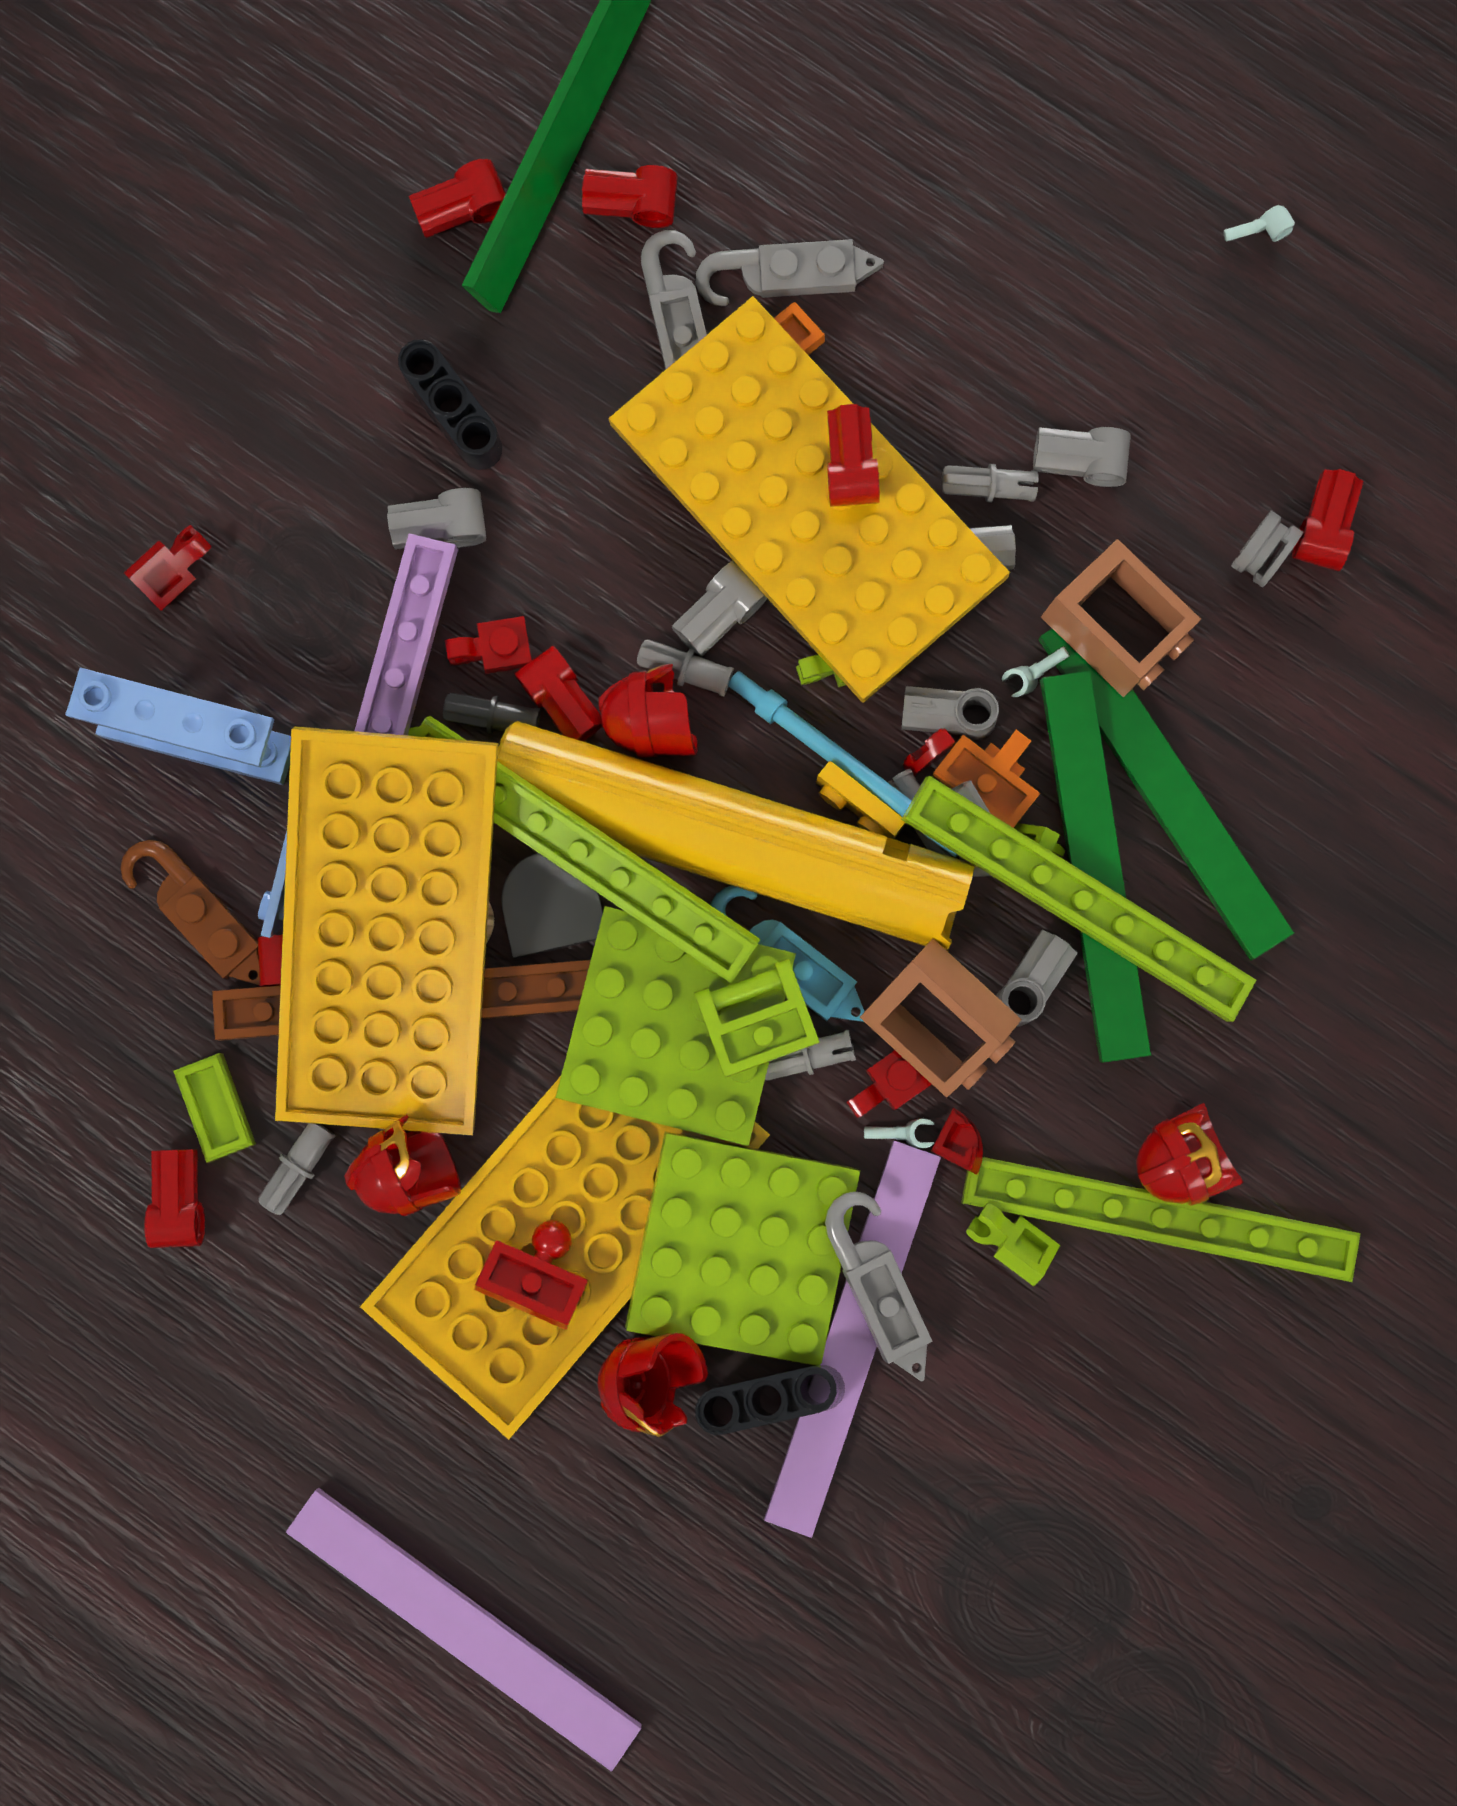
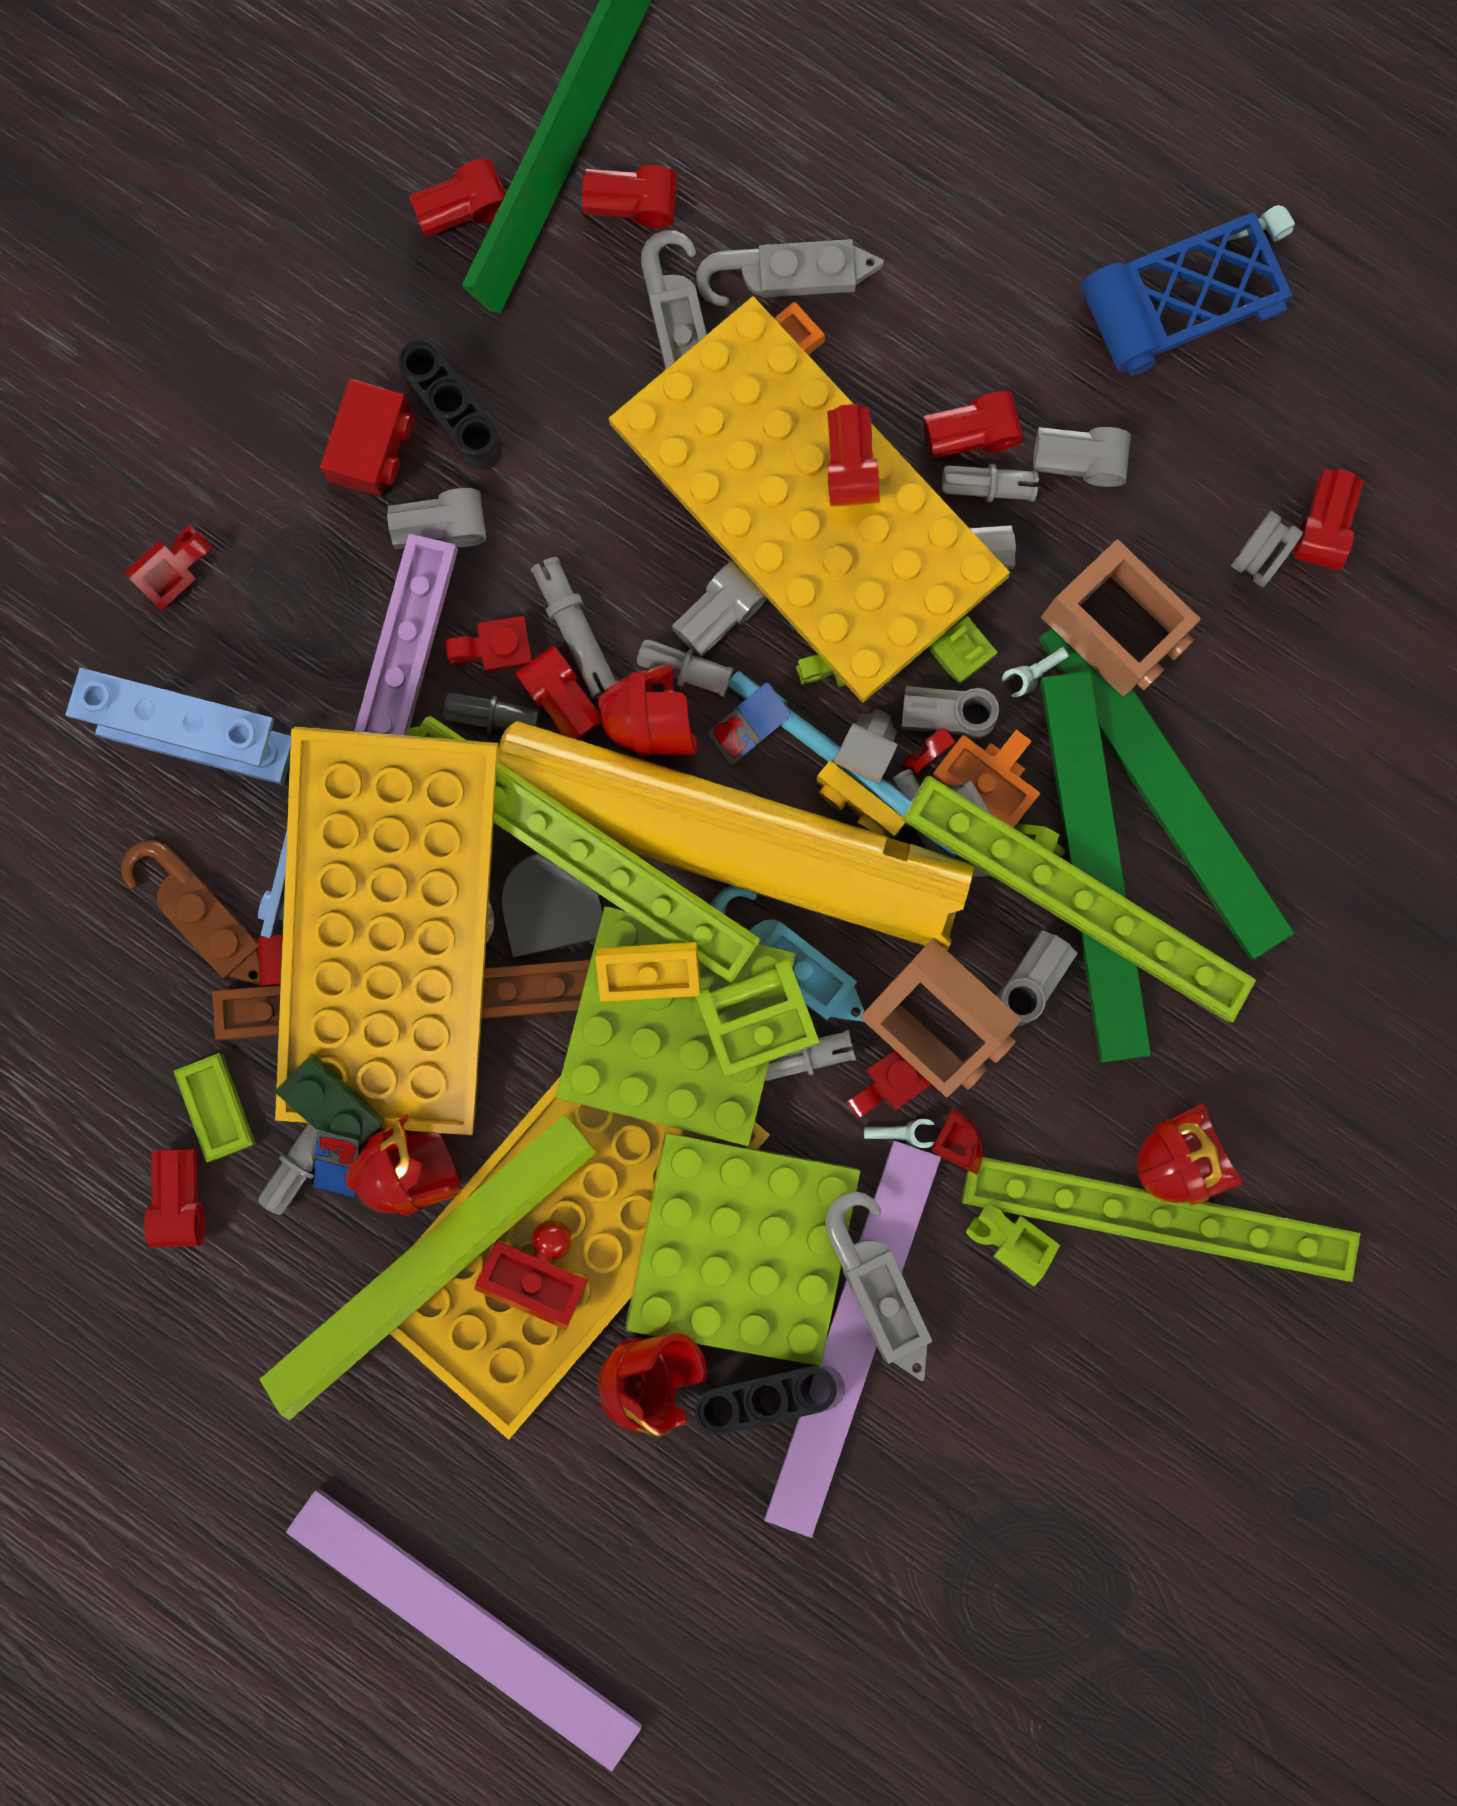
(328, 1102): none -> dark green plate
(332, 1161): none -> sticker
(367, 438): none -> red brick
(426, 1267): none -> lime tile
(566, 610): none -> light grey pin
(648, 971): none -> yellow plate
(749, 723): none -> sticker
(868, 746): none -> light grey piece
(963, 650): none -> lime tile
(985, 424): none -> red piece
(1125, 306): none -> blue piece

